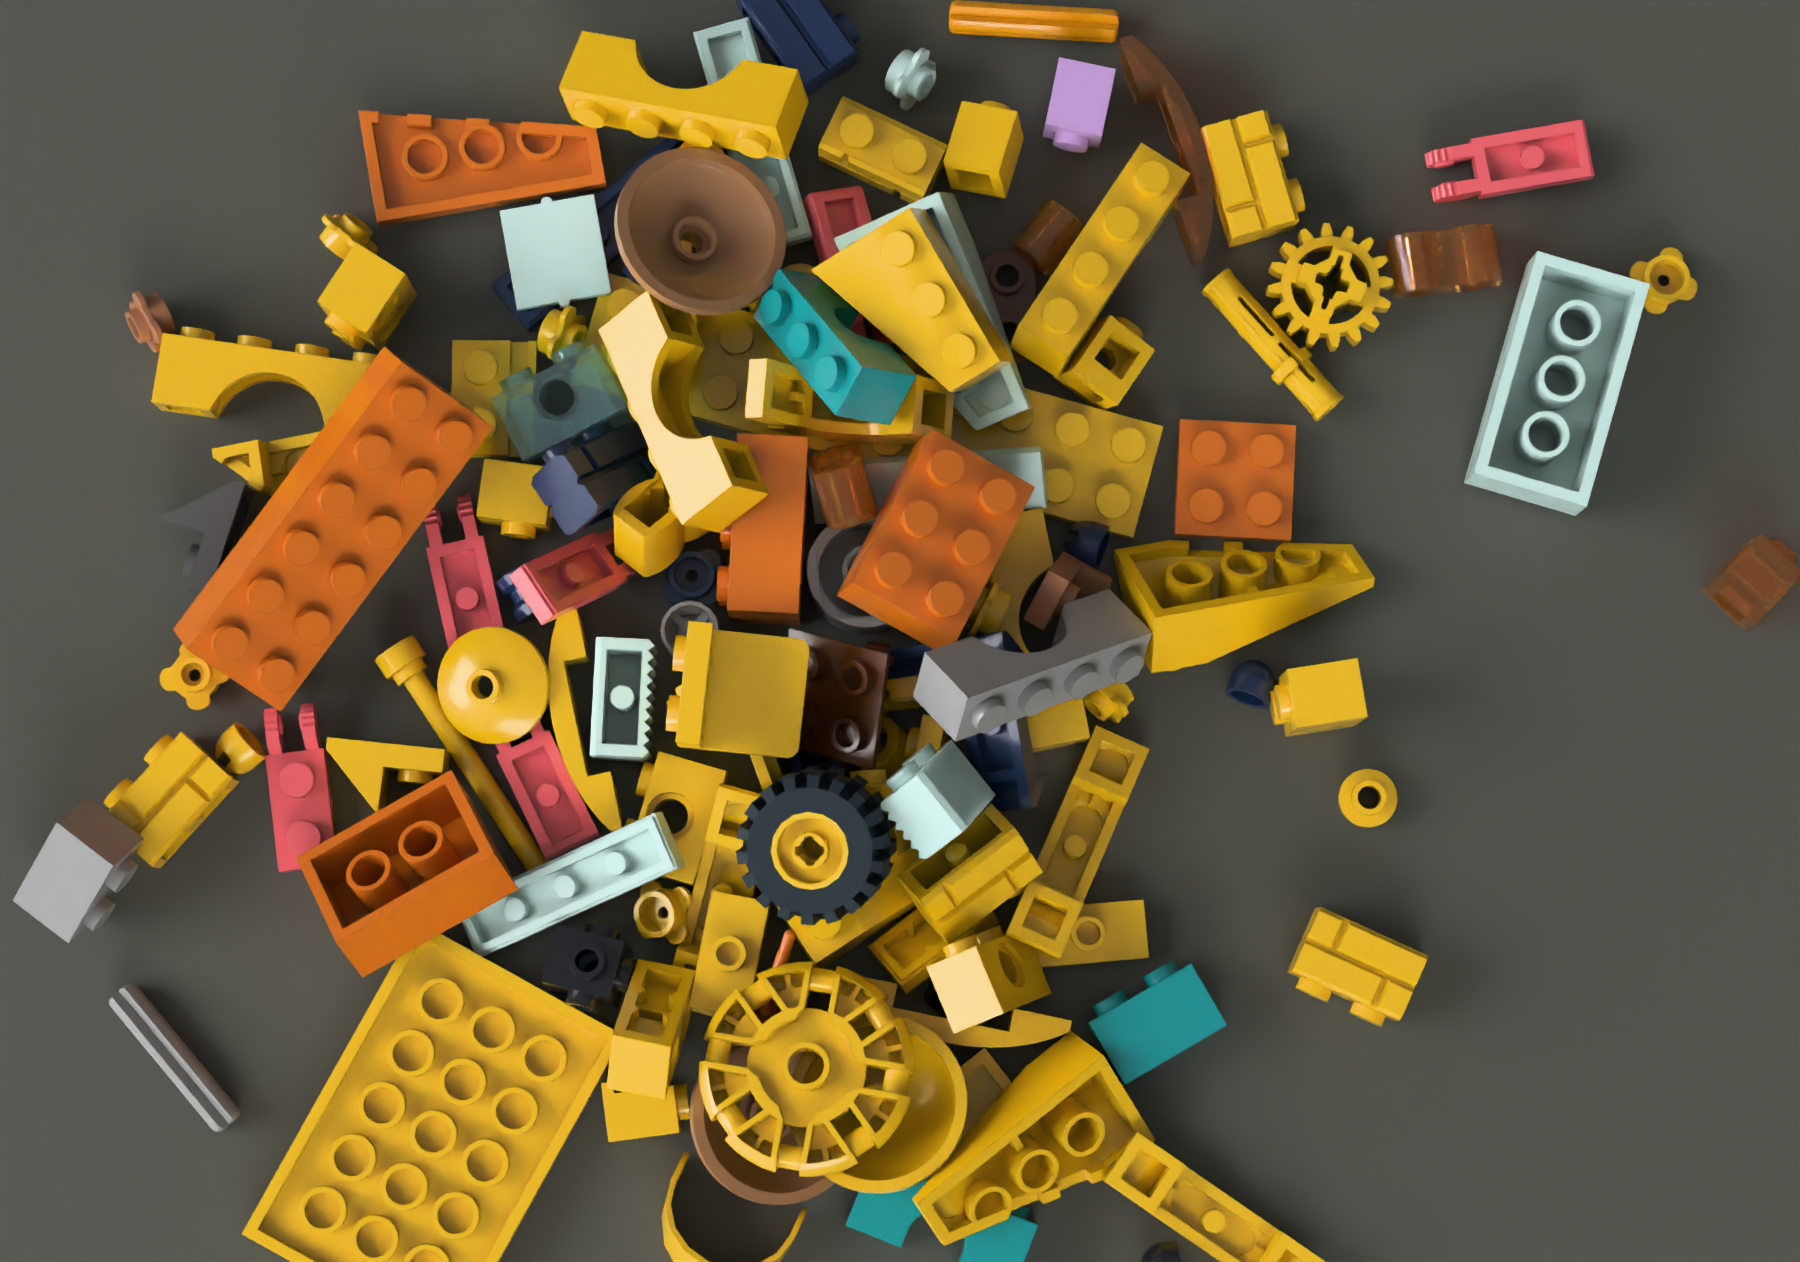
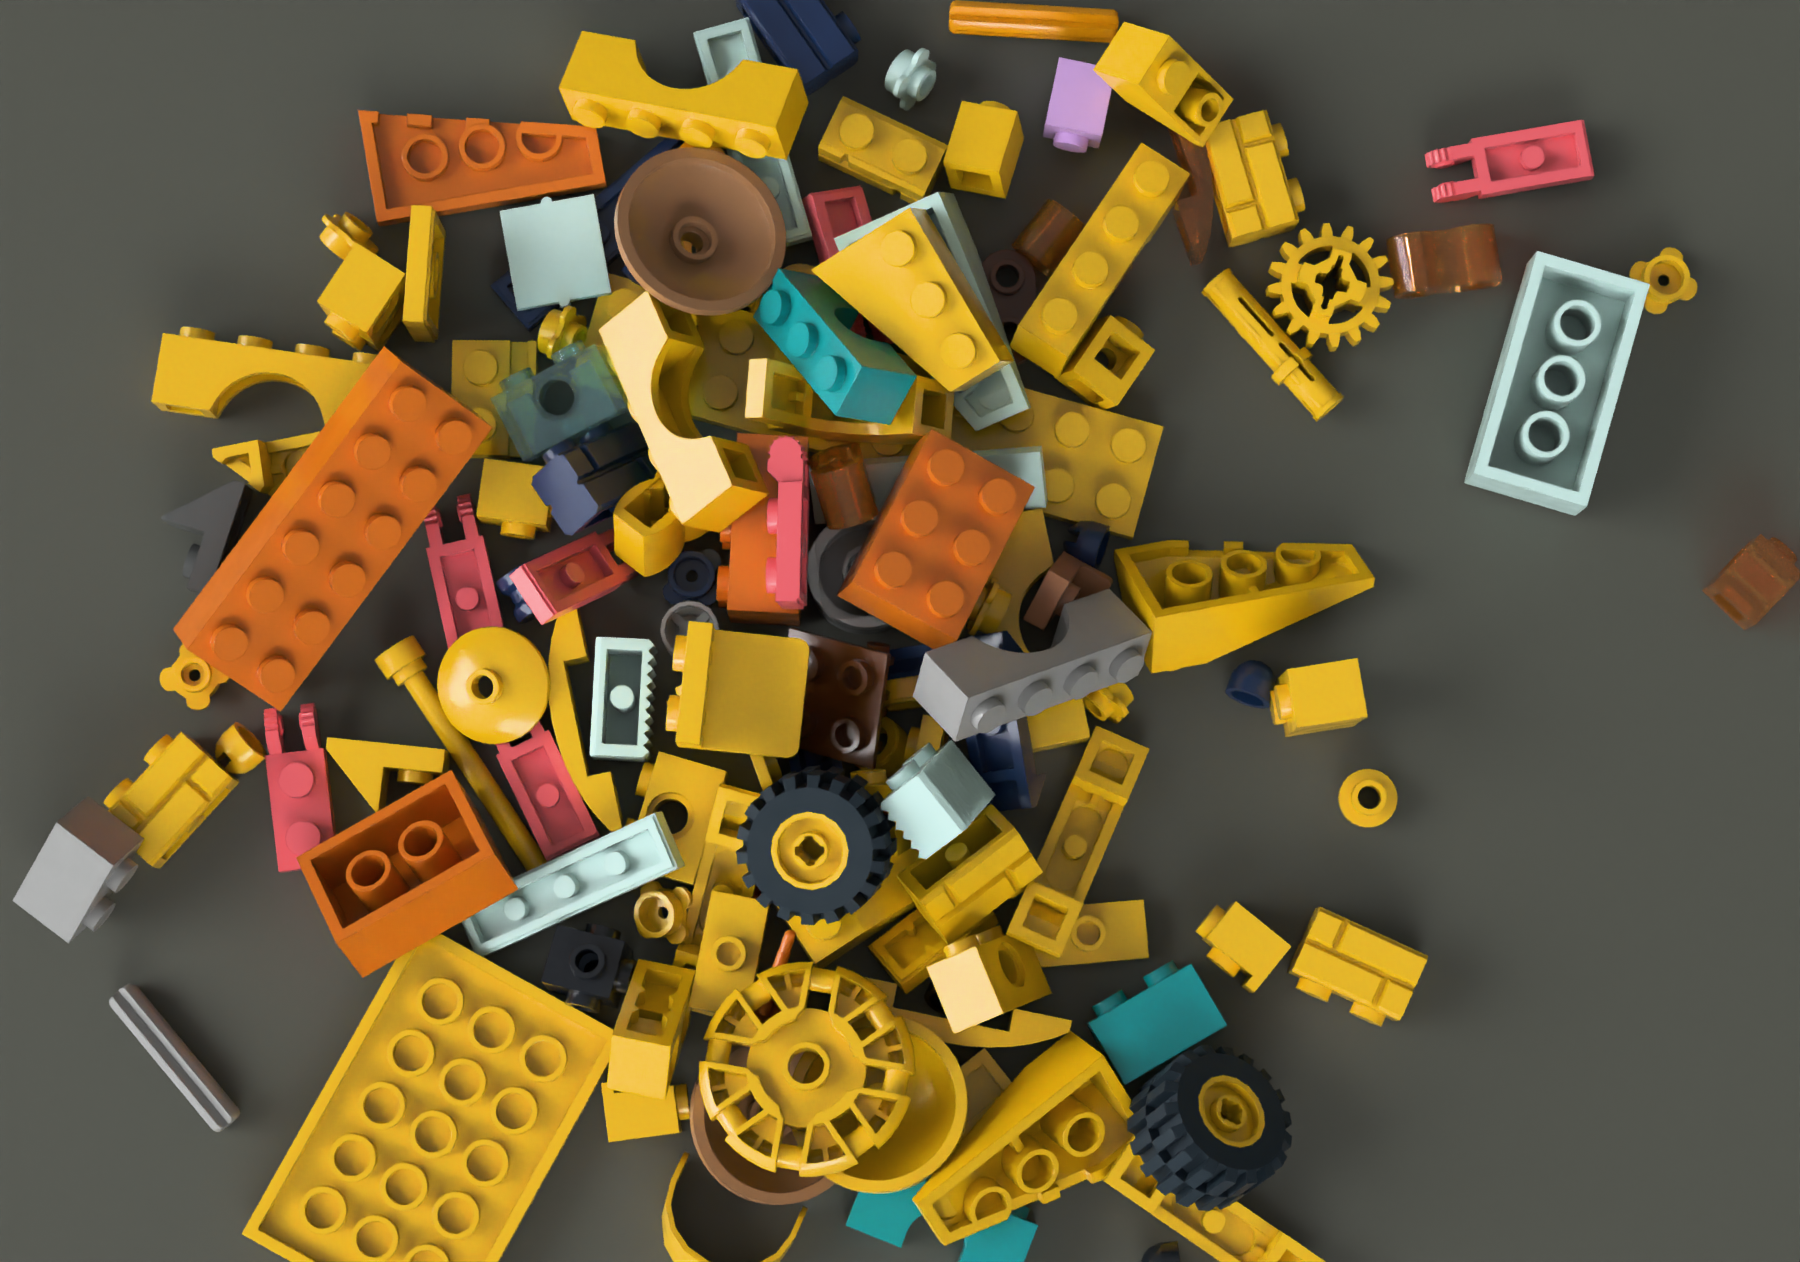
(149, 319): nougat plate -> none
(424, 274): none -> yellow tile
(790, 521): none -> coral hinge
(1163, 82): none -> yellow slope
(1209, 1127): none -> black wheel
(1234, 481): orange plate -> none
(1241, 944): none -> yellow brick

